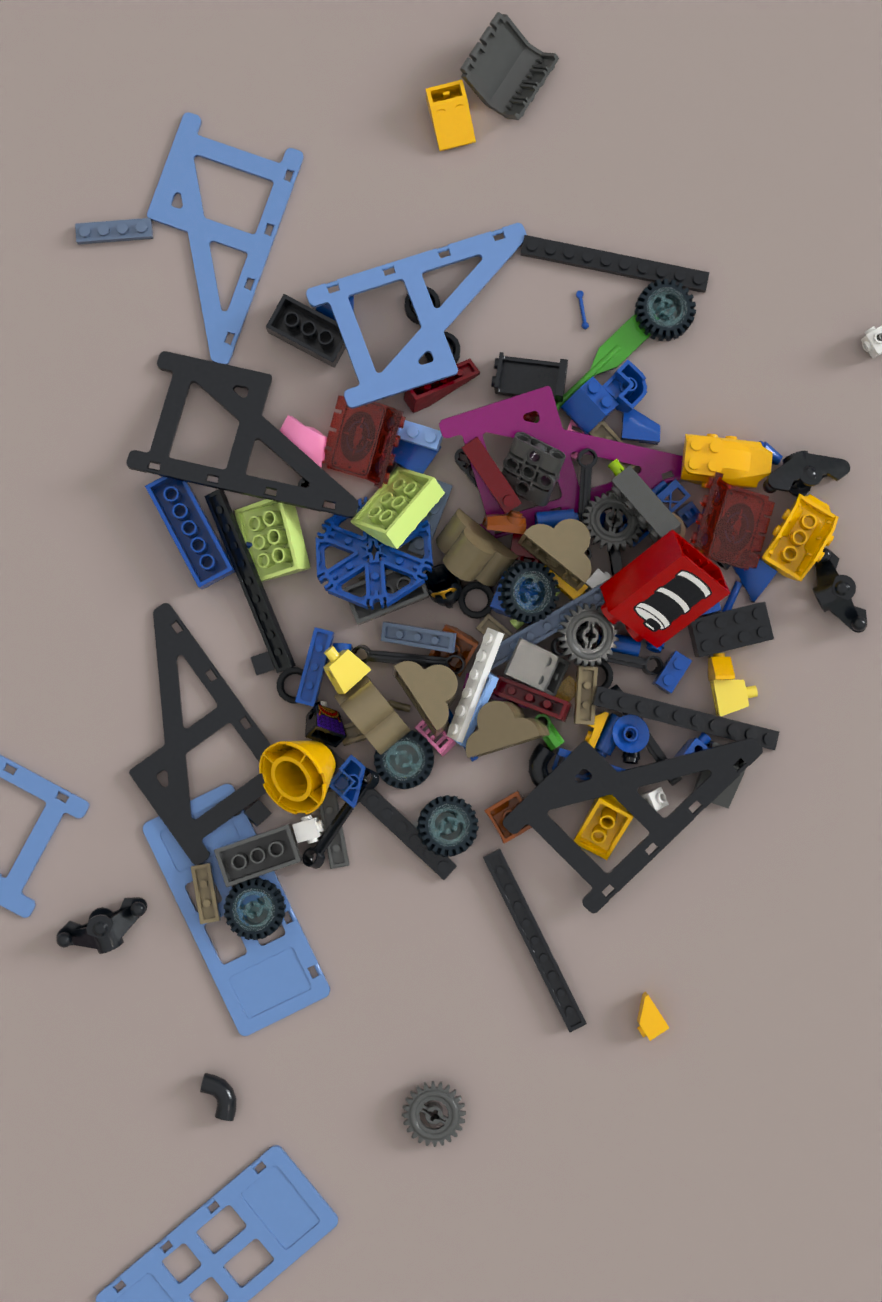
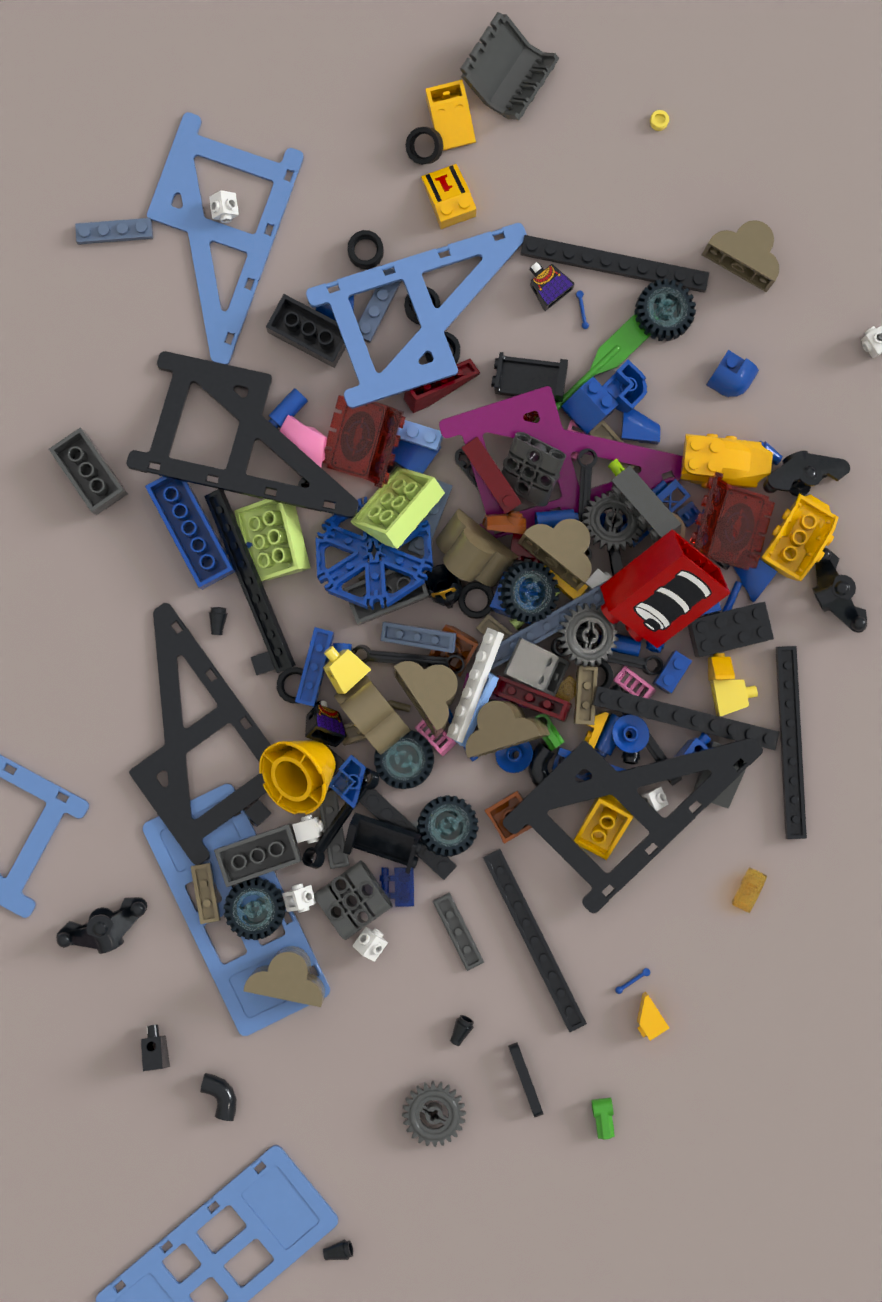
(88, 471): none -> dark grey brick
(154, 1058): none -> black torso
(217, 620): none -> black cone
(224, 206): none -> white brick
(288, 406): none -> blue brick
(288, 978): none -> dark tan brick
(299, 898): none -> white brick
(339, 1251): none -> black cone
(367, 235): none -> black tyre
(370, 943): none -> white brick
(372, 904): none -> dark grey connector
(377, 308): none -> sand blue plate
(383, 840): none -> black panel
(403, 885): none -> clear blue plate
(410, 148): none -> black tyre
(449, 196): none -> yellow slope
(458, 931): none -> dark grey tile
(462, 1028): none -> black cone
(507, 761): none -> blue dish
(525, 1079): none -> black beam
(549, 284): none -> torso
(603, 1114): none -> bright green piece
(645, 972): none -> blue hinge
(651, 690): none -> bright pink slope
(659, 120): none -> light yellow tile
(733, 375): none -> blue brick
(746, 253): none -> dark tan brick
(749, 890): none -> clear yellow slope
(791, 742): none -> black plate

